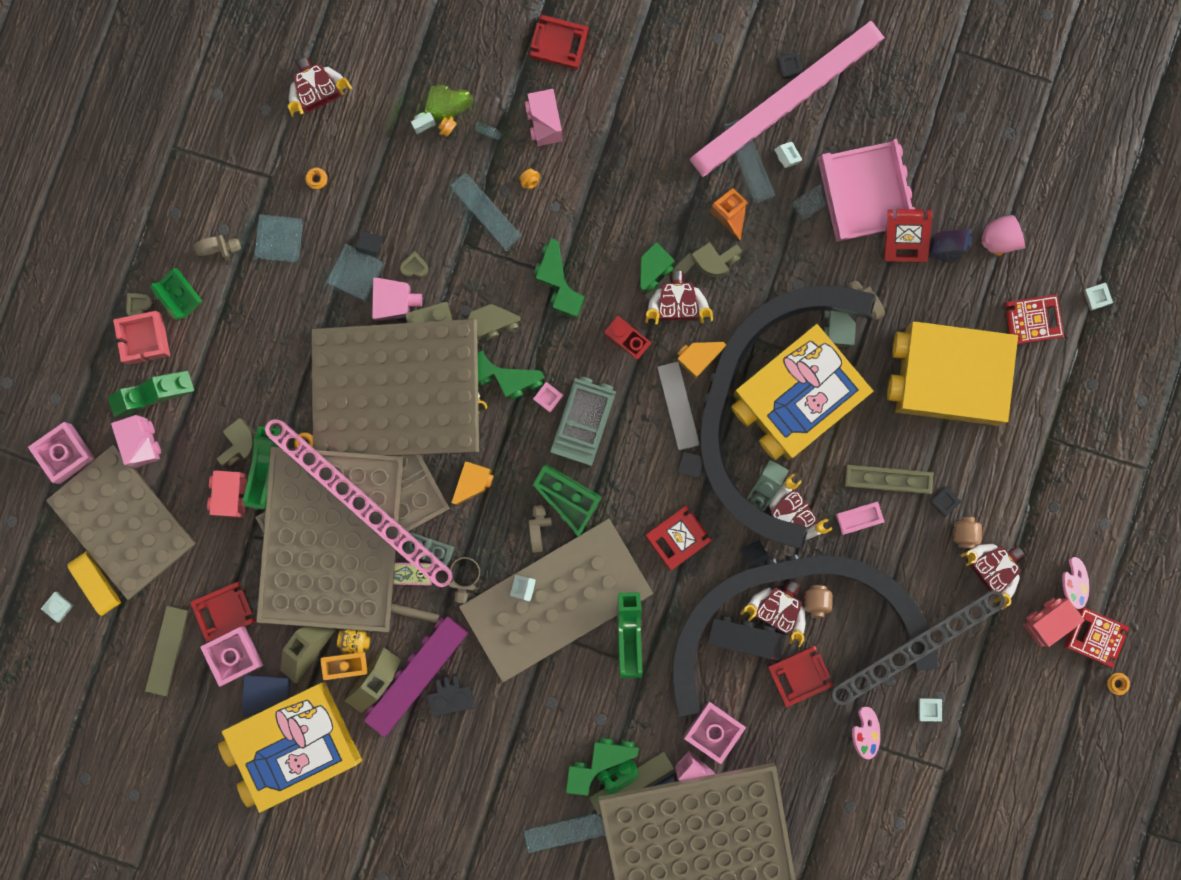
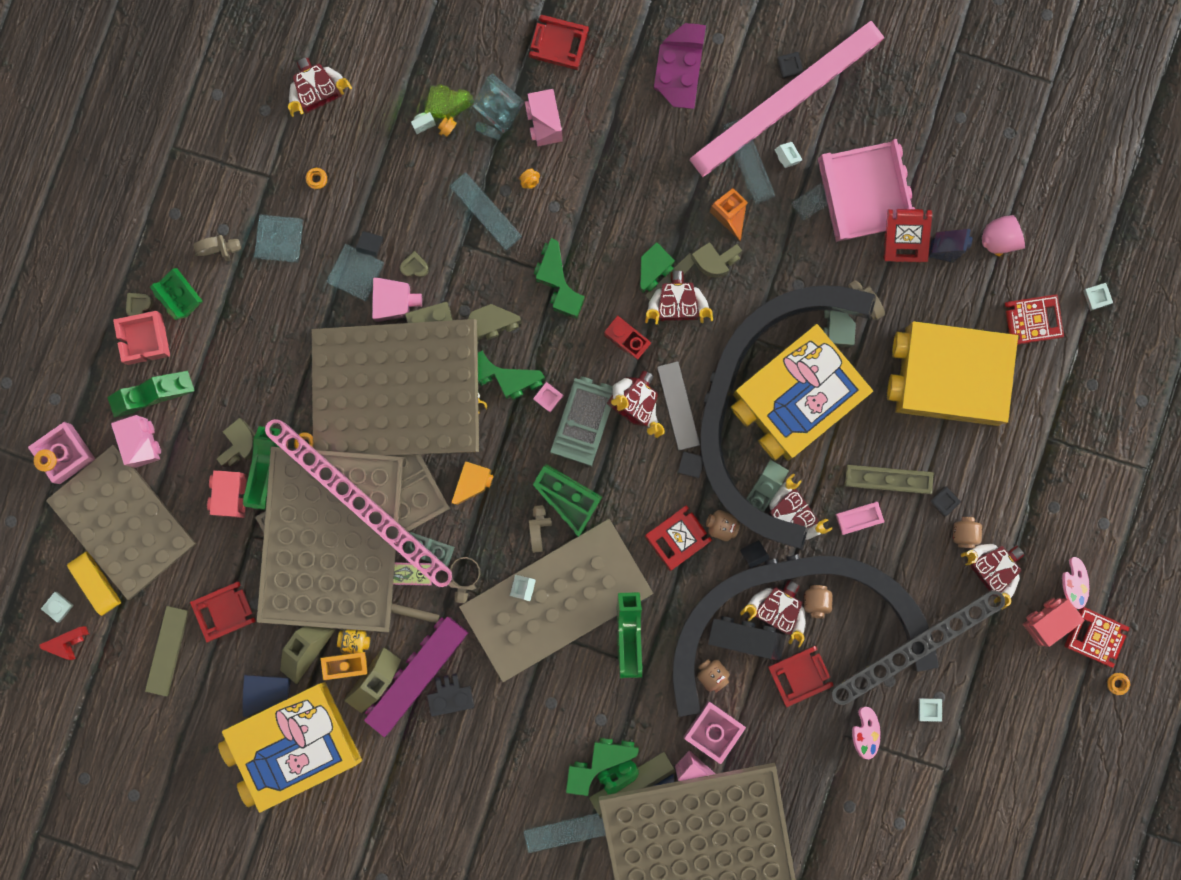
(50, 463): none -> light orange plate
(60, 645): none -> red slope
(232, 656): bright pink slope -> none
(498, 103): none -> clear light blue plate
(637, 402): none -> torso
(680, 65): none -> magenta piece
(699, 356): light orange slope -> none
(713, 675): none -> medium nougat head
(722, 525): none -> medium nougat head

